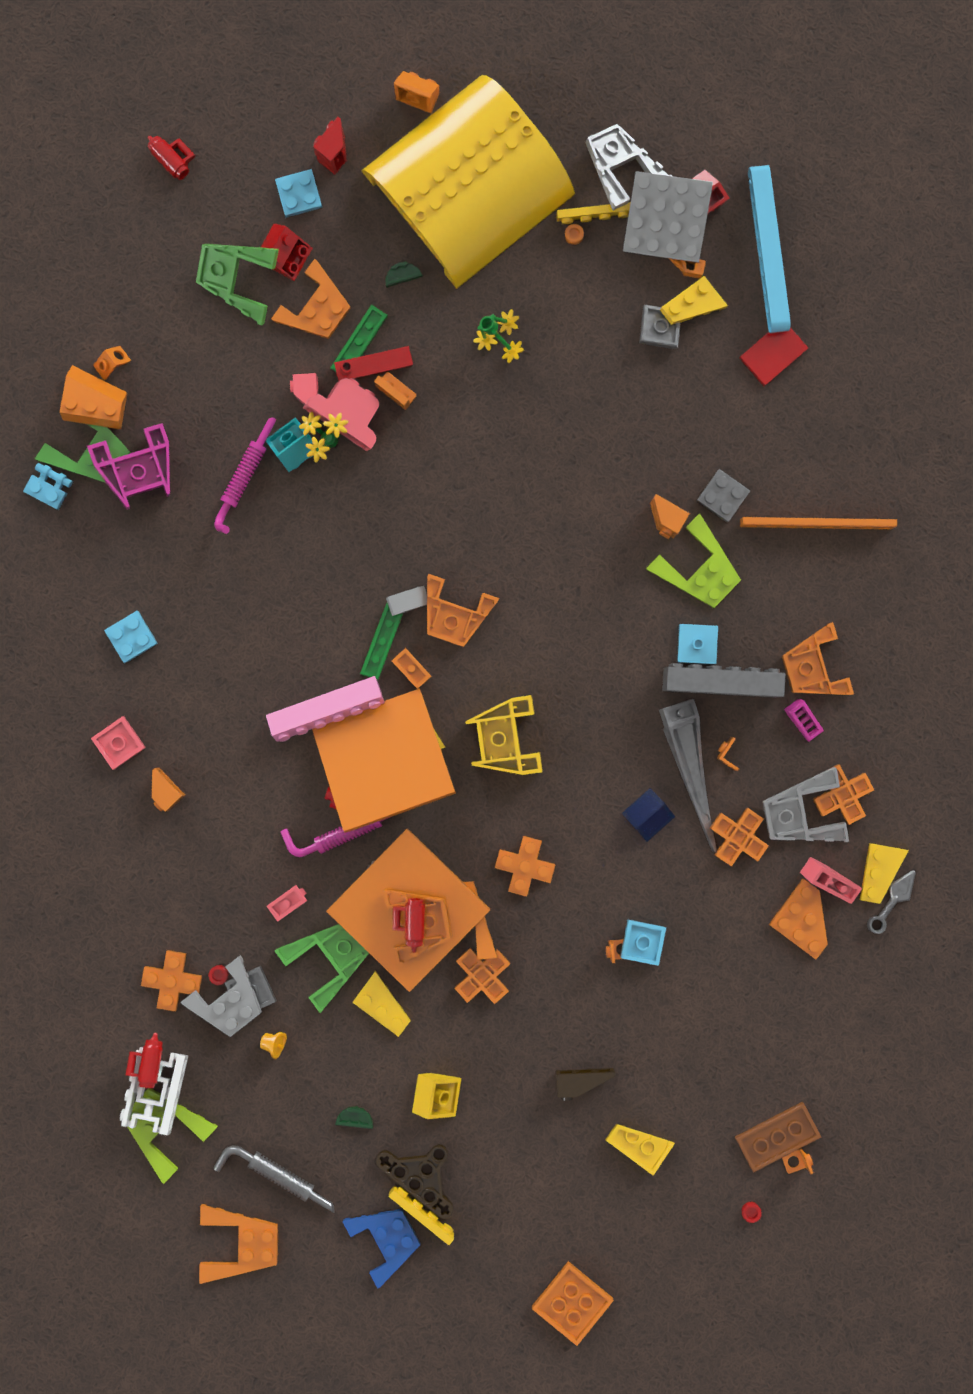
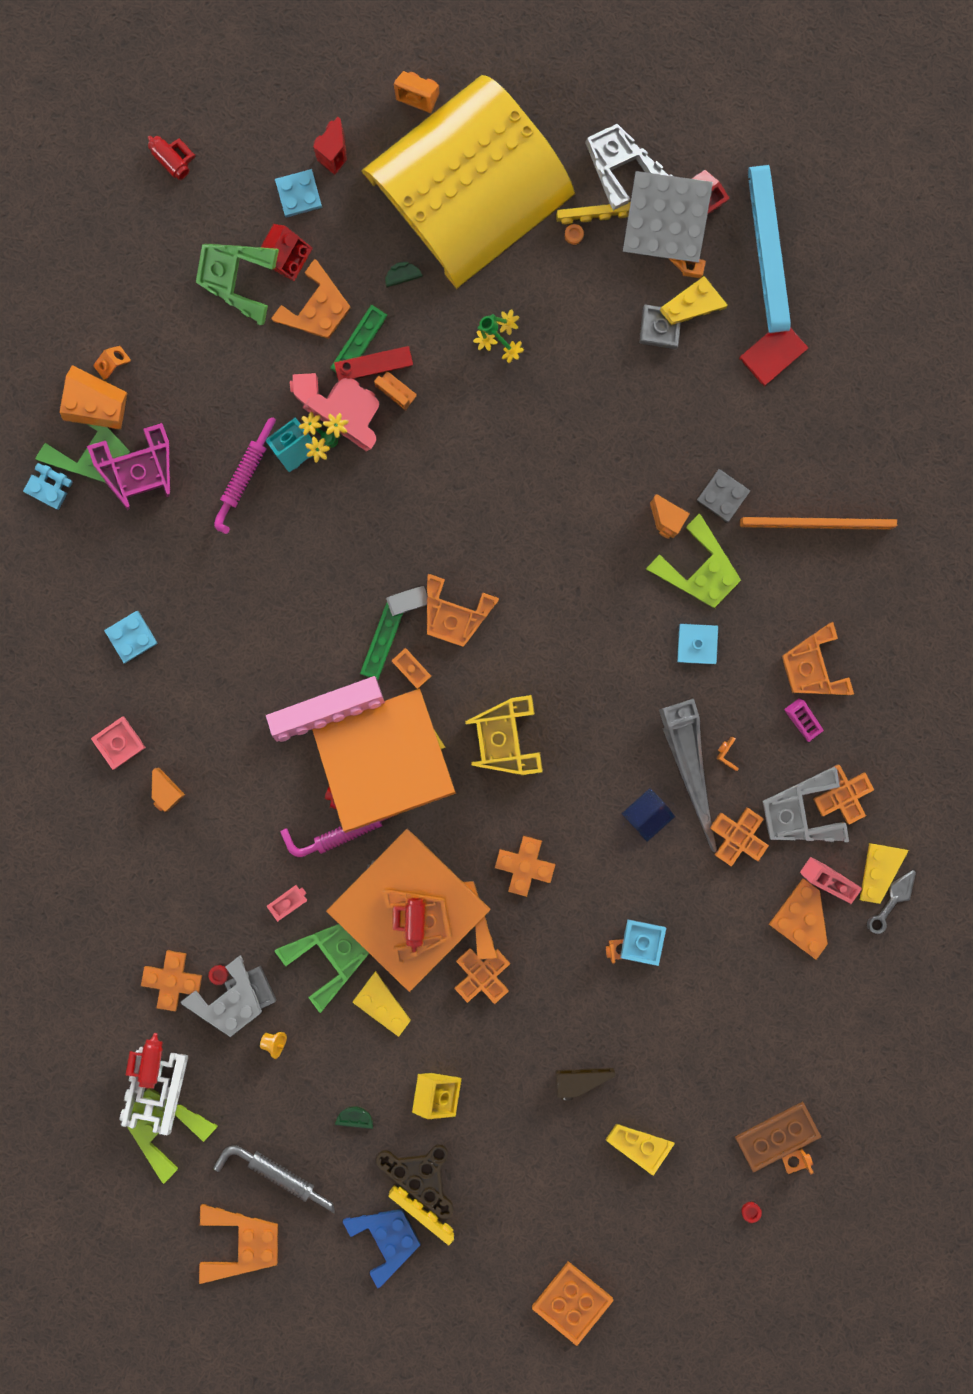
(728, 682): flat silver brick -> none

